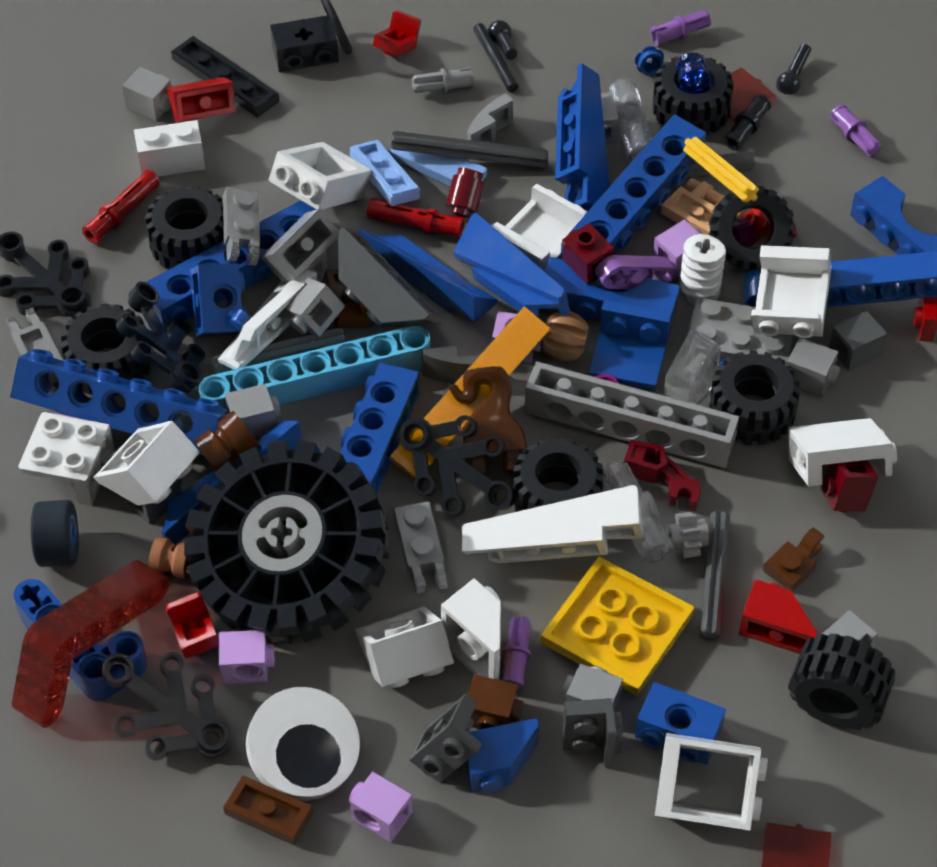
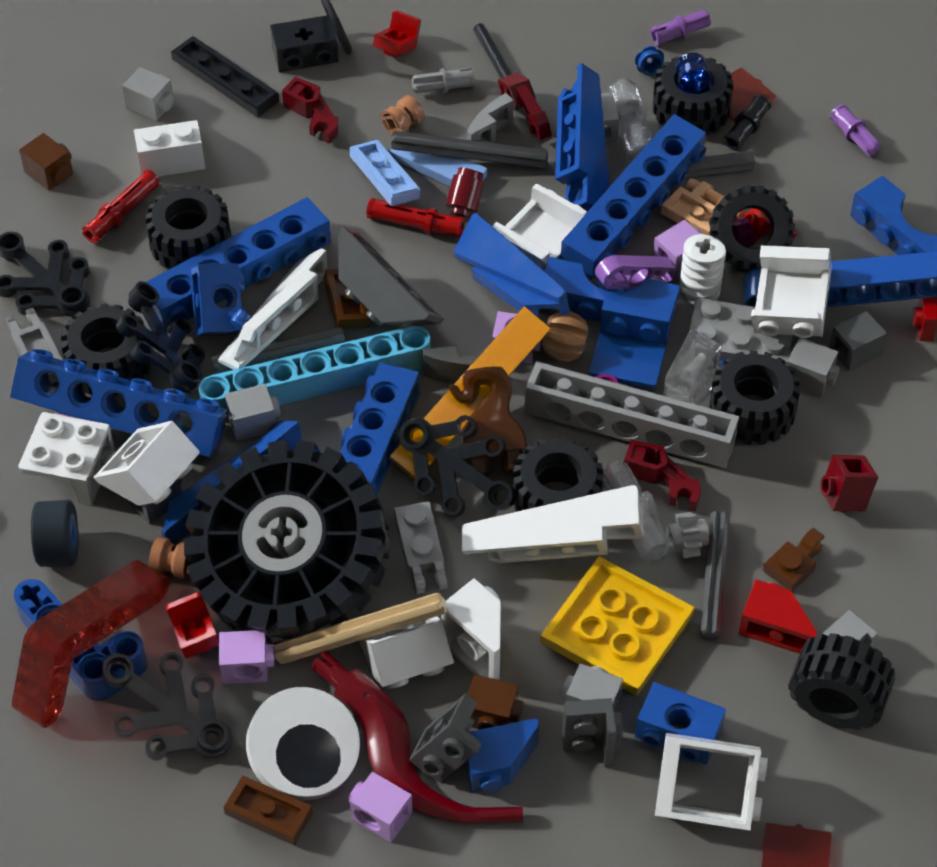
(46, 161): none -> reddish brown brick
(202, 99): red slope -> none
(226, 442): reddish brown wheel -> none
(241, 224): light grey hinge -> none
(300, 245): light grey brick -> none
(308, 102): none -> dark red piece
(314, 308): light grey brick -> none
(322, 175): white window -> none
(360, 628): none -> tan axle
(389, 745): none -> dark red animal
(405, 114): none -> nougat wheel
(431, 276): blue wedge -> none
(501, 33): black bar -> none
(516, 651): medium lavender axle -> none
(523, 97): none -> dark red piece
(584, 251): dark red brick -> none
(721, 169): yellow axle -> none
(789, 81): black bar -> none
(838, 443): white panel -> none

